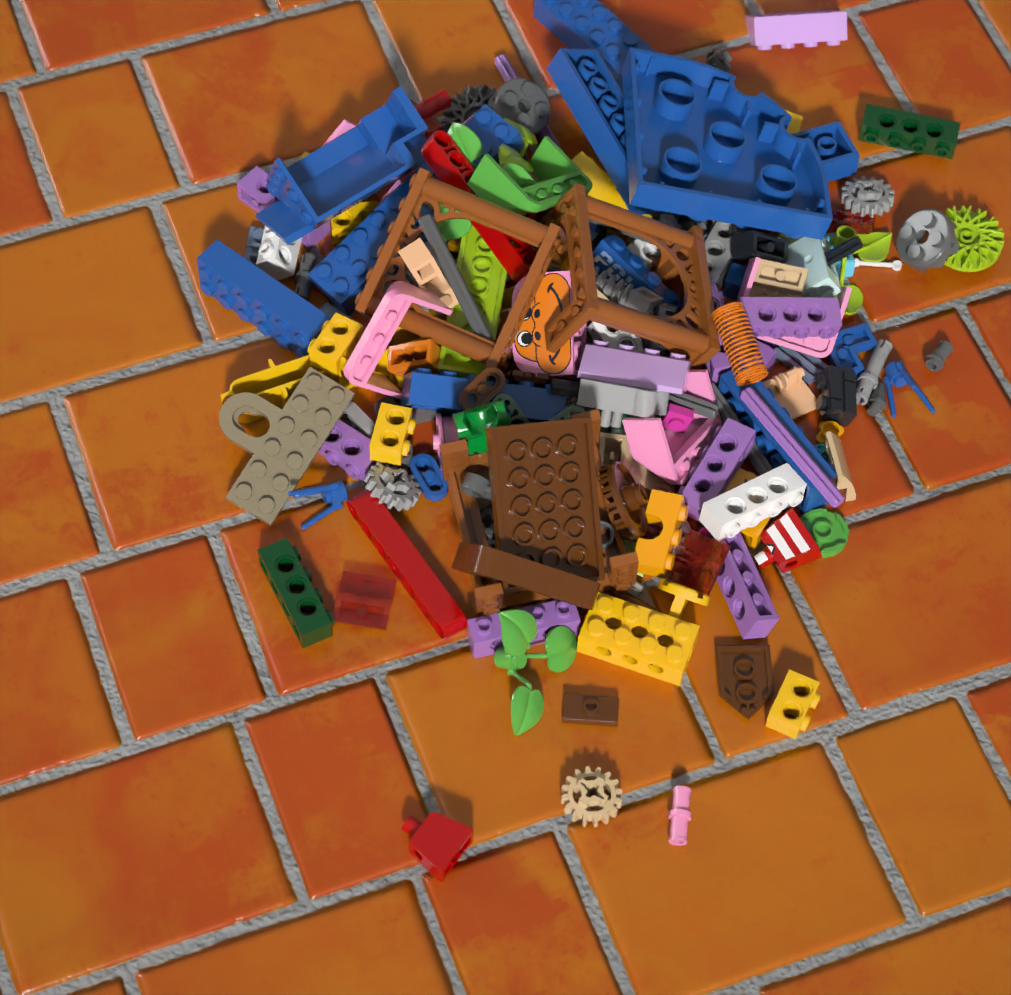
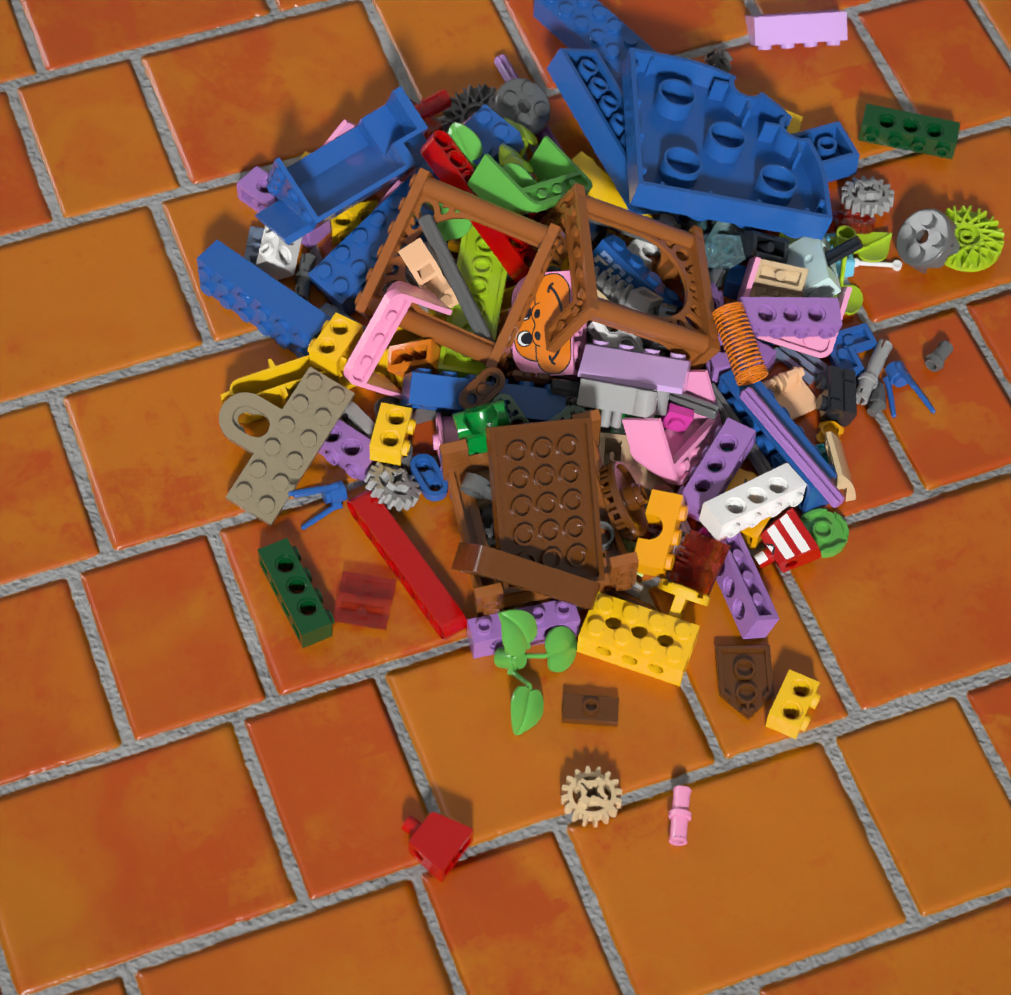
(724, 251): none -> clear light blue brick

